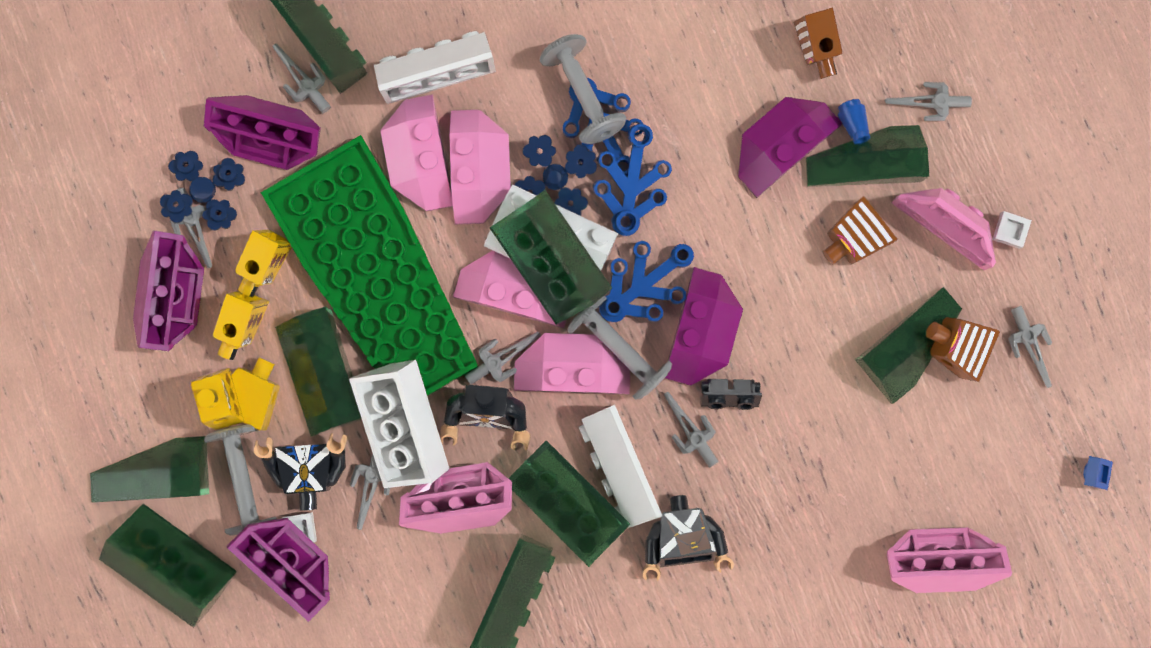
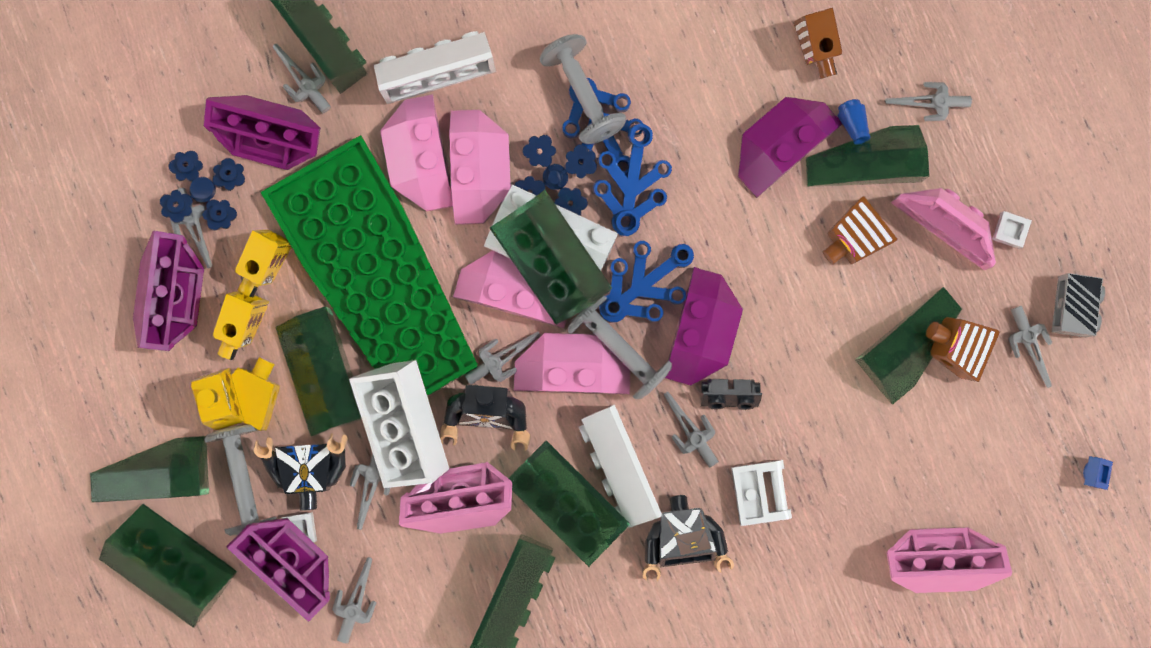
(352, 611): none -> light grey piece
(751, 493): none -> white plate
(1078, 305): none -> brick

